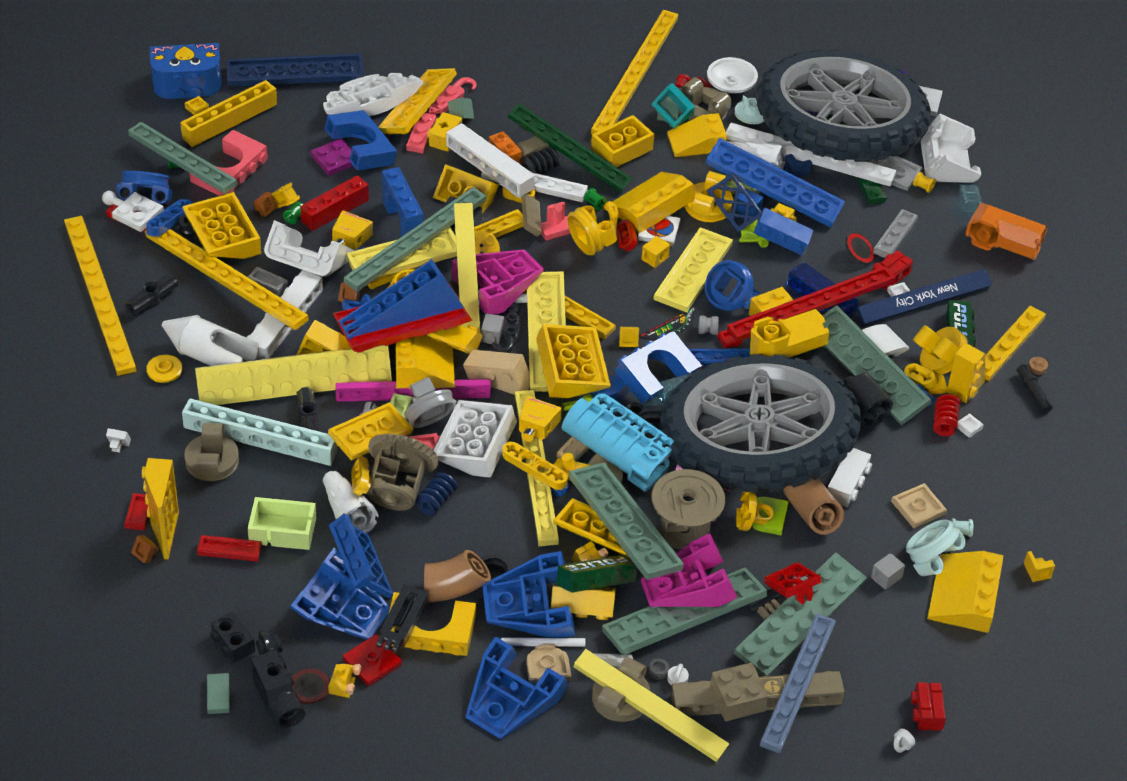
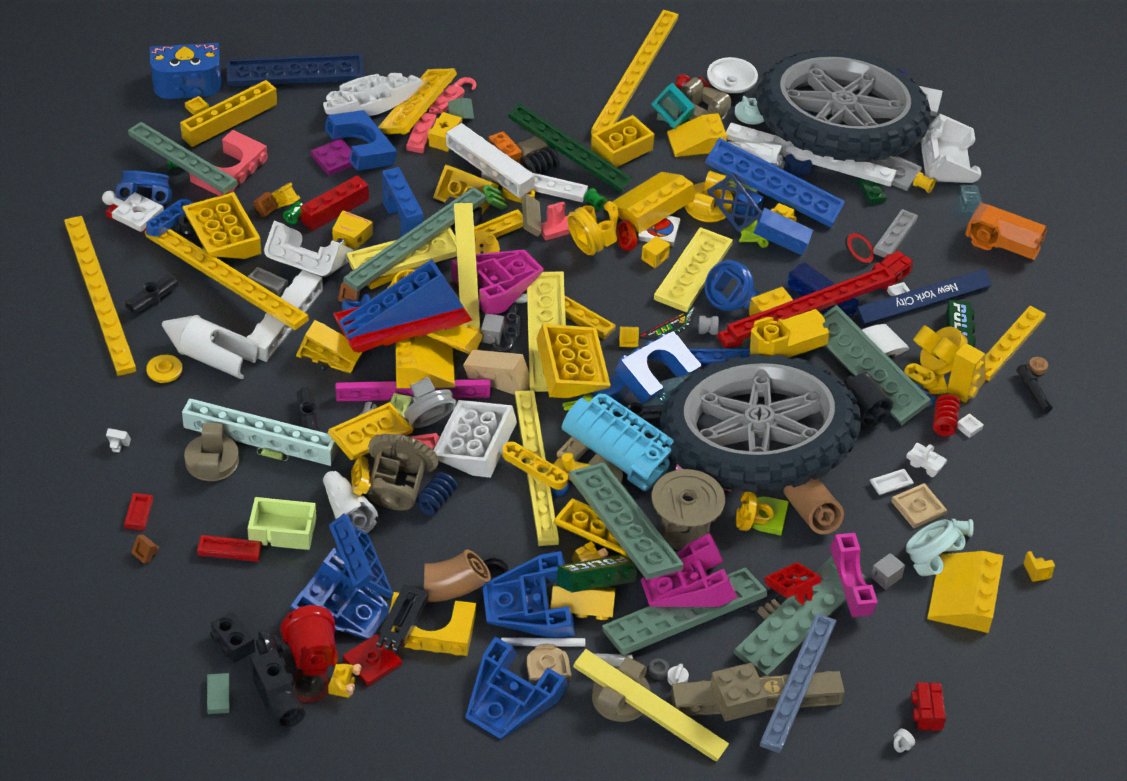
(162, 501): yellow slope -> none
(272, 454): none -> yellowish green piece
(289, 374): light yellow plate -> none
(311, 638): none -> red piece
(496, 197): none -> bright green tile
(538, 419): yellow torso -> none
(850, 476): white brick -> none
(858, 594): none -> dark pink arch
(891, 482): none -> white tile
(926, 458): none -> white hips

